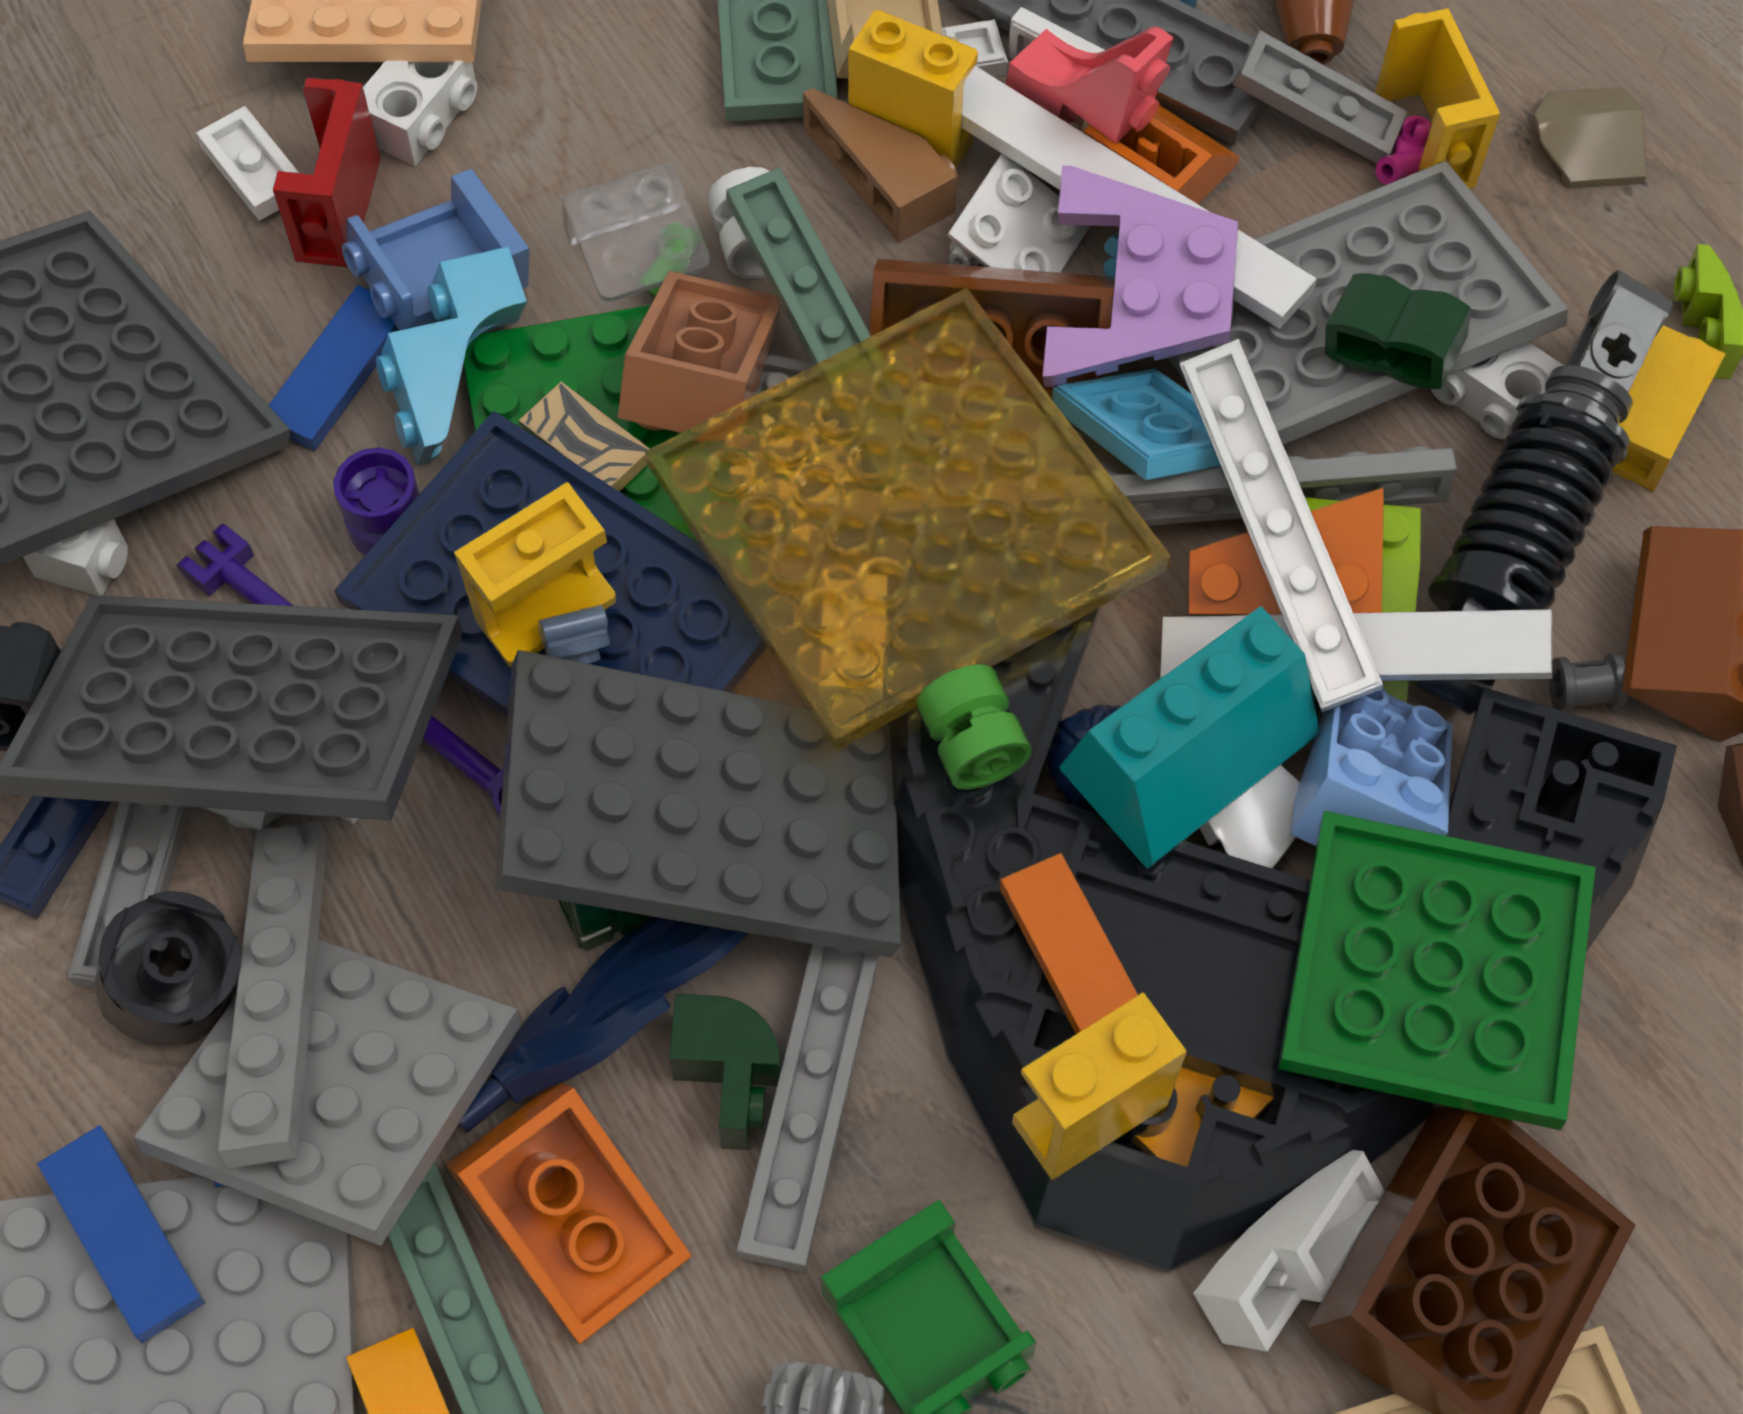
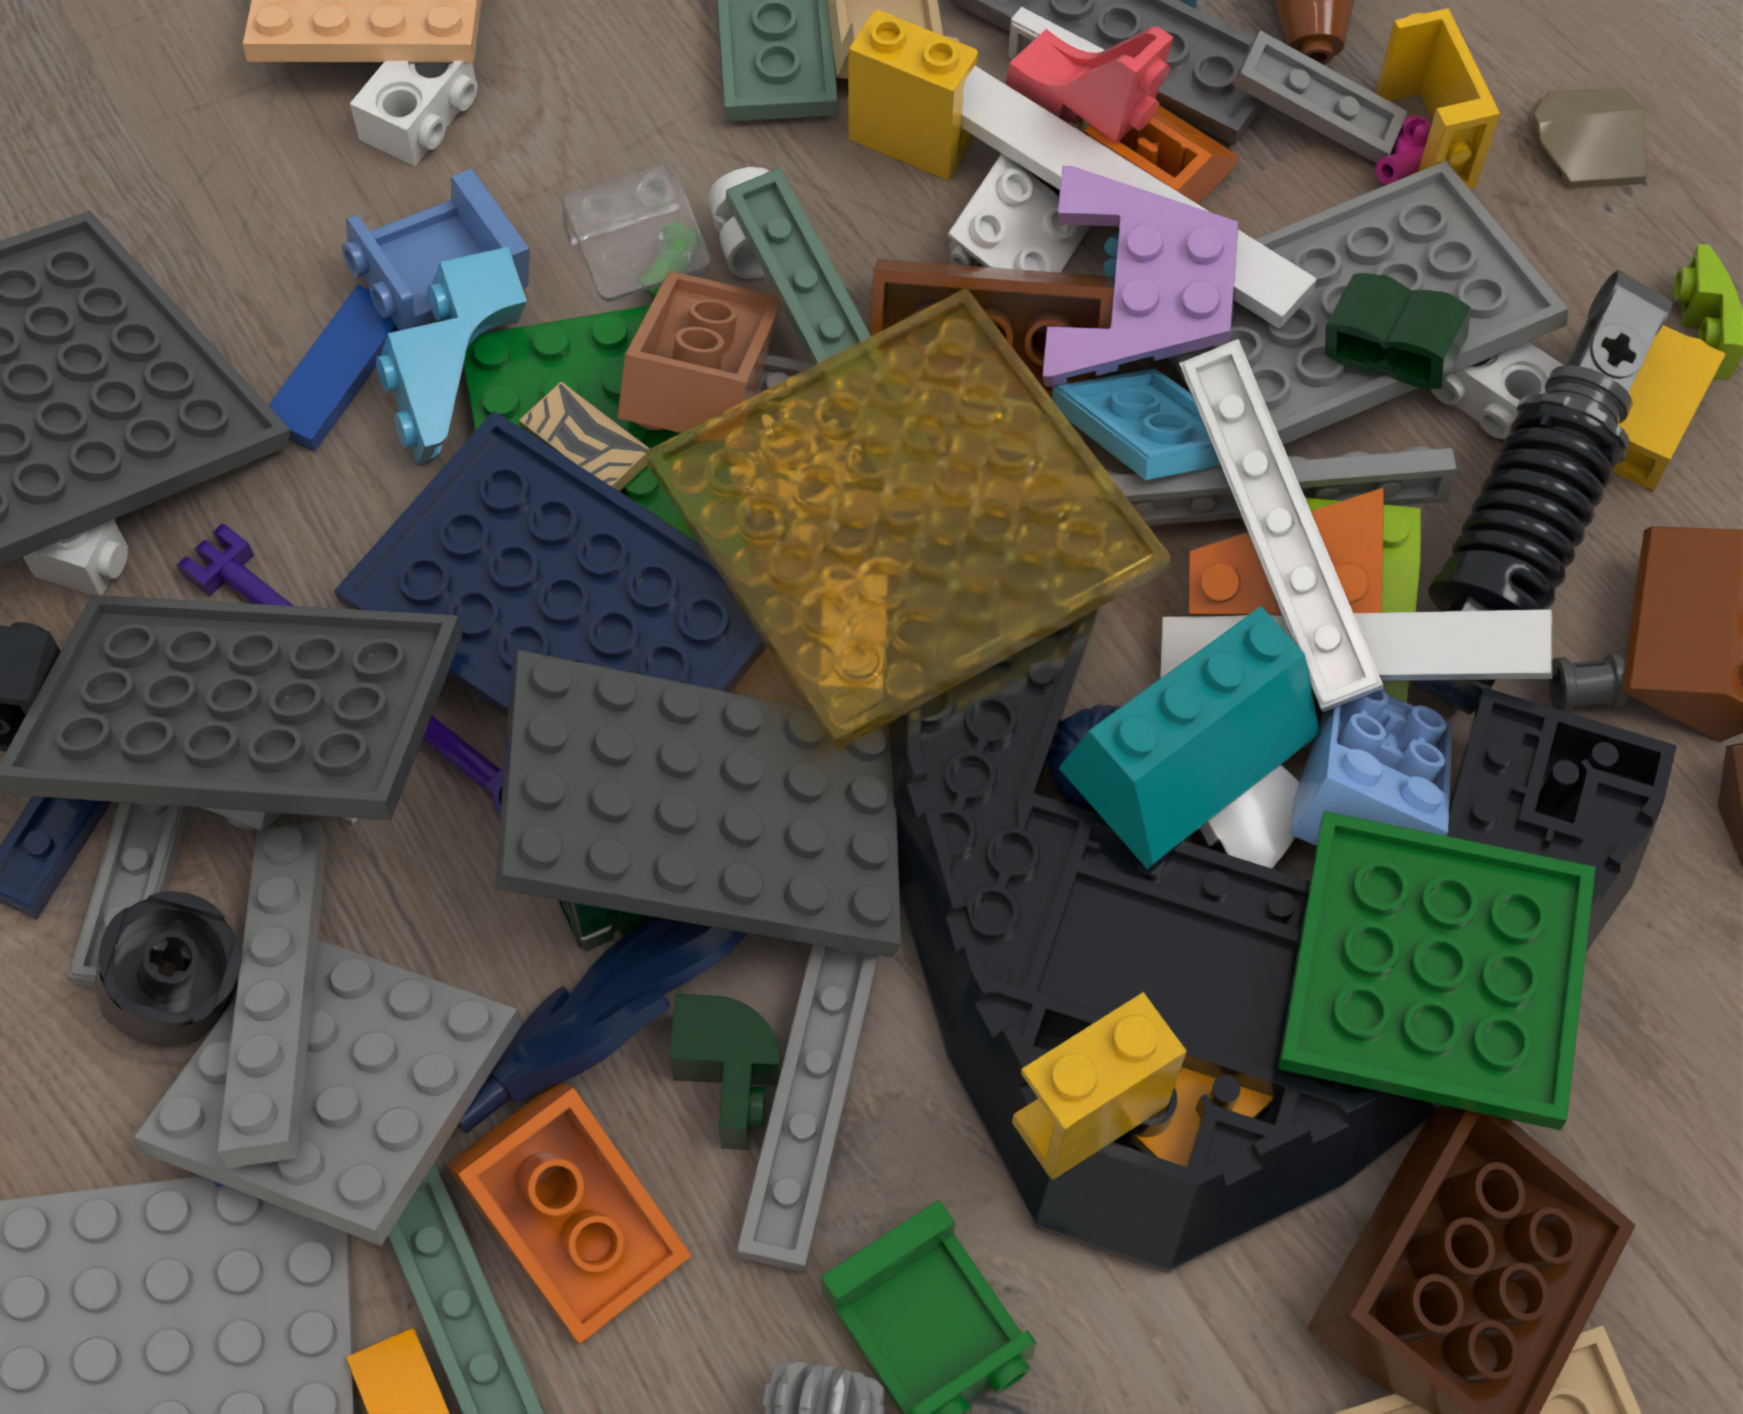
(121, 1234): blue tile -> none
(246, 159): white plate -> none
(342, 183): red panel -> none
(373, 493): dark purple wheel -> none
(534, 570): yellow panel -> none
(575, 634): sand blue plate -> none
(884, 164): medium nougat slope -> none
(971, 722): bright green wheel -> none
(986, 39): white tile -> none
(1067, 941): orange tile -> none
(1290, 1253): white slope -> none

